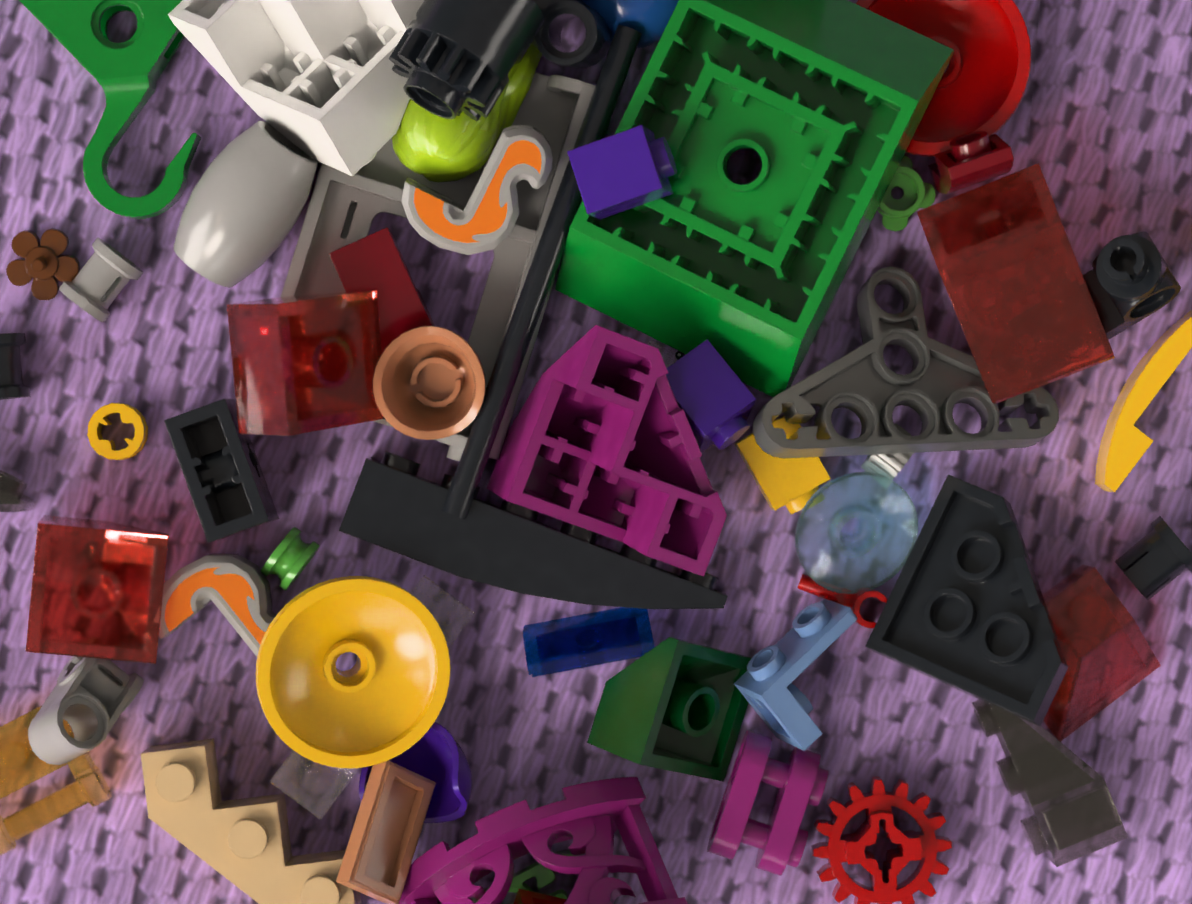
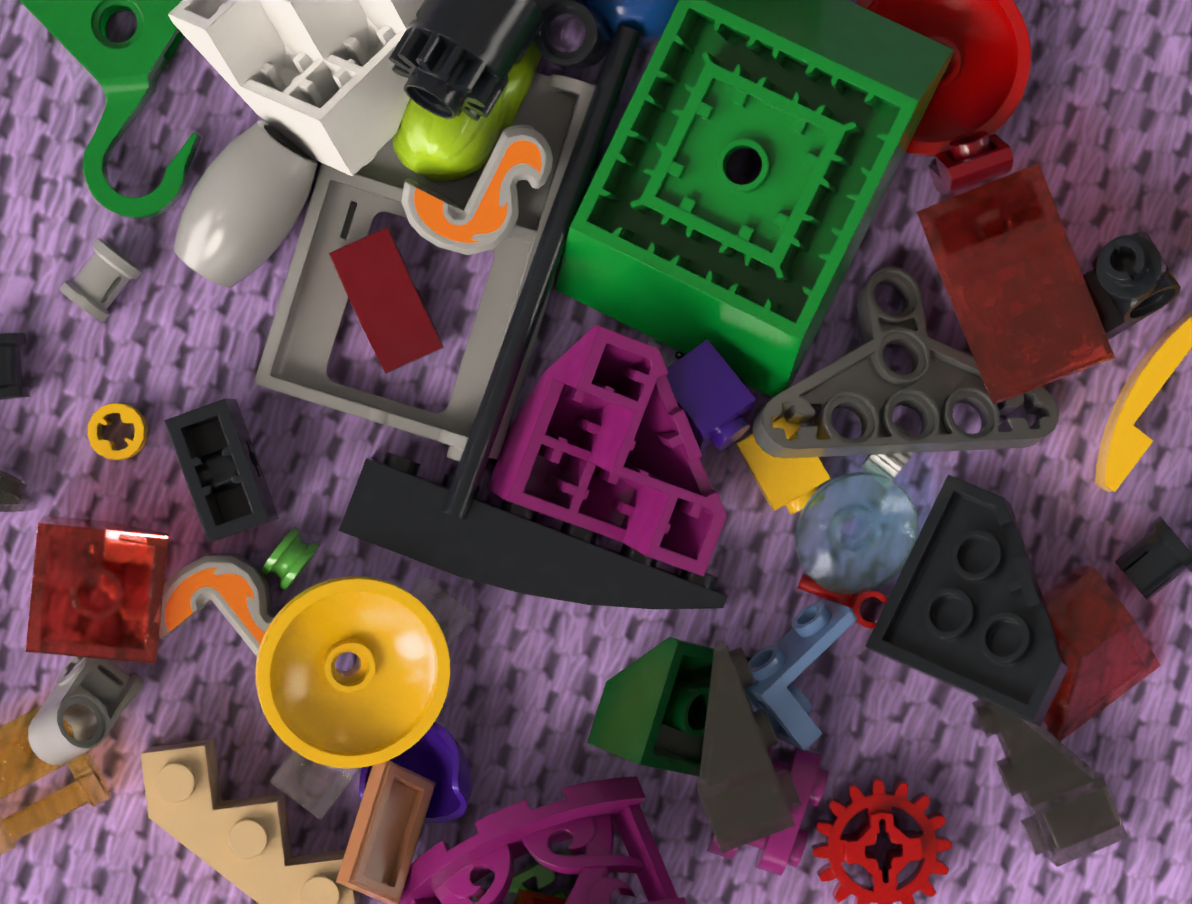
(42, 262): reddish brown plant -> none
(305, 362): clear red slope -> none
(429, 383): nougat helmet -> none
(587, 640): clear blue slope -> none
(622, 171): dark purple brick -> none
(737, 775): none -> clear smoke slope
(915, 196): bright green plate -> none

